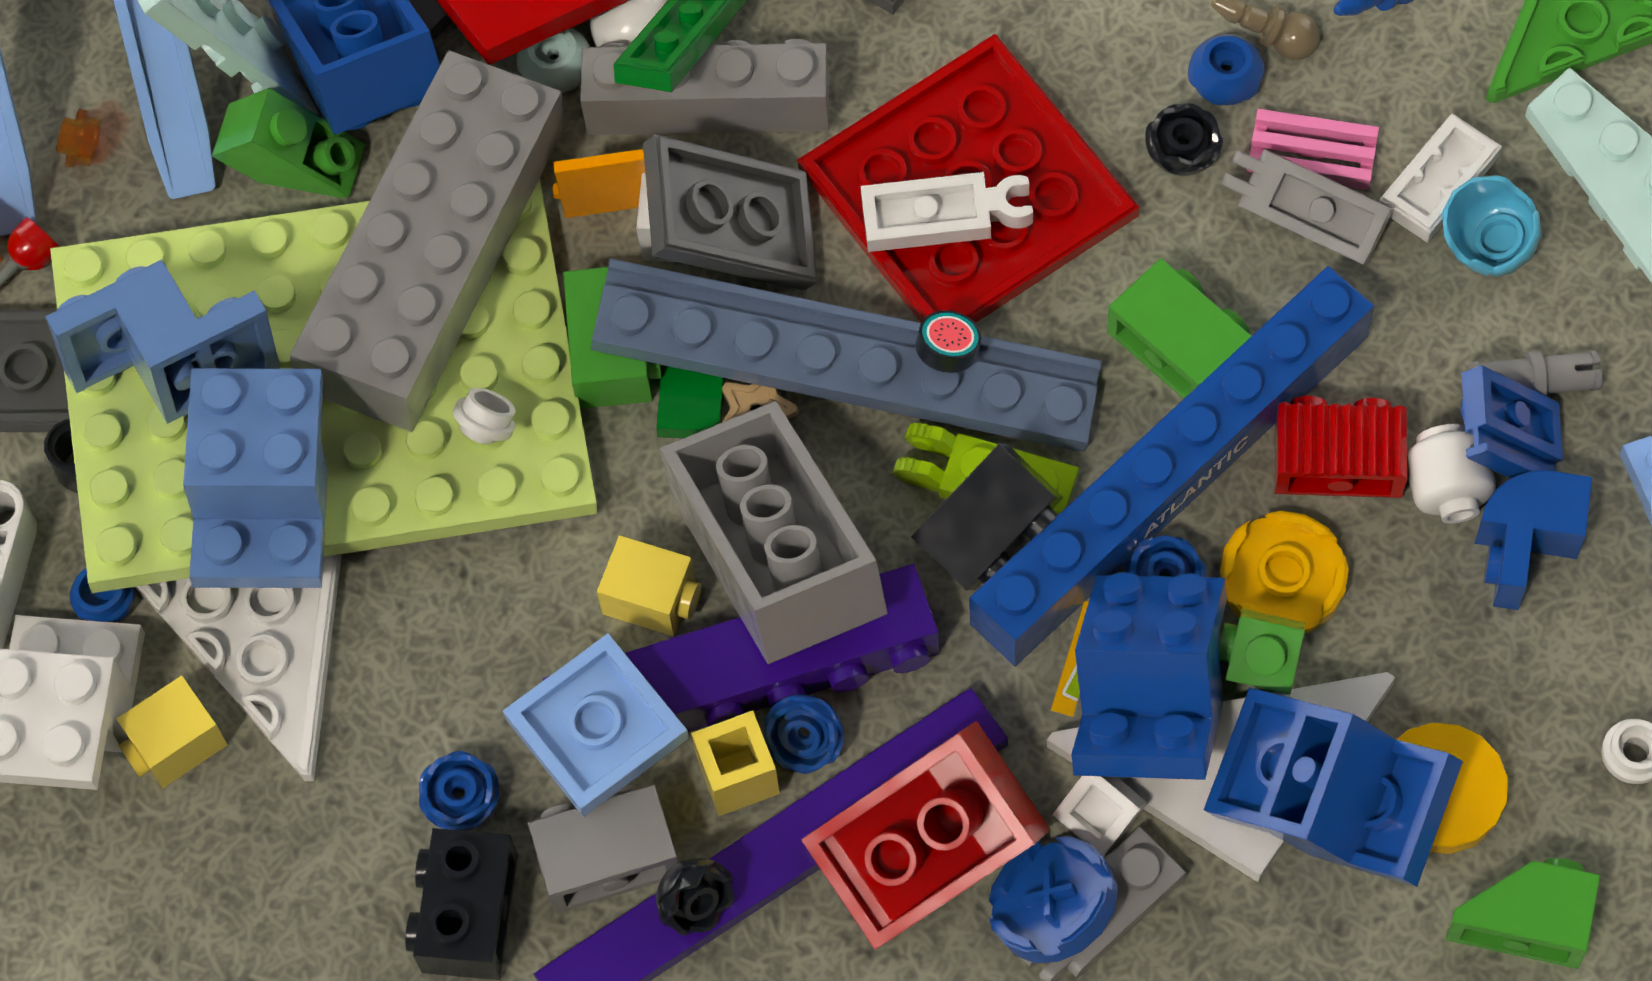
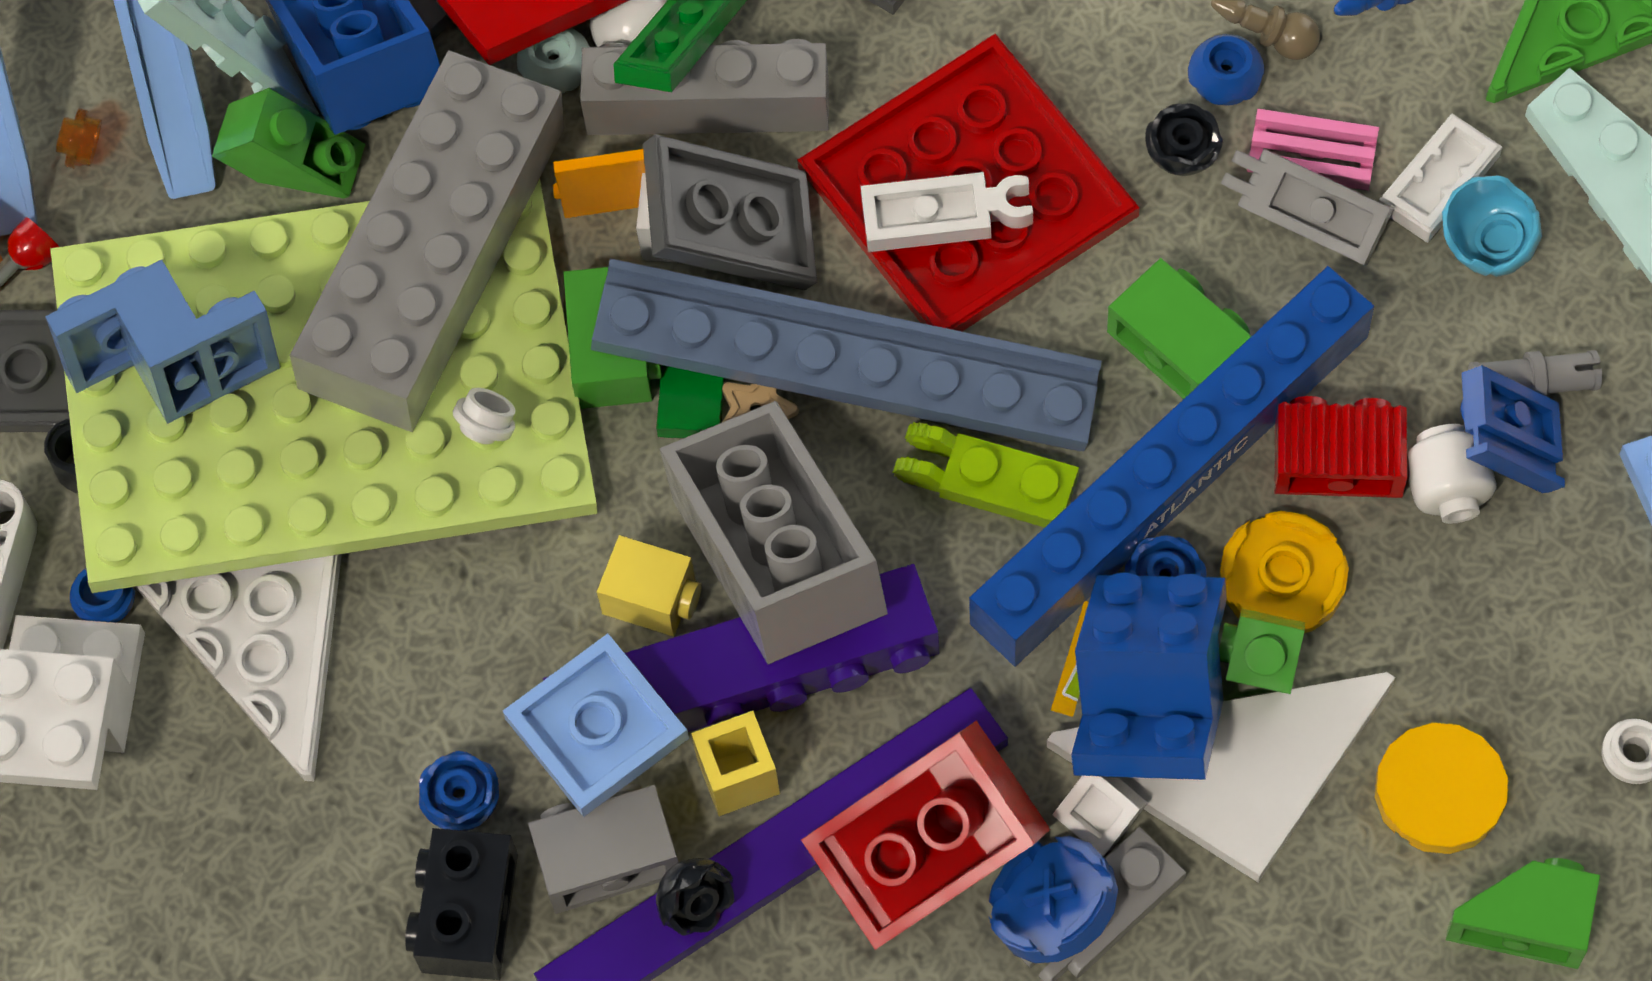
(169, 733): light yellow brick -> none
(256, 478): medium blue bracket -> none
(794, 749): blue plate -> none
(948, 341): tile -> none
(988, 517): black brick -> none
(1333, 786): blue bracket -> none
(1536, 515): blue brick -> none

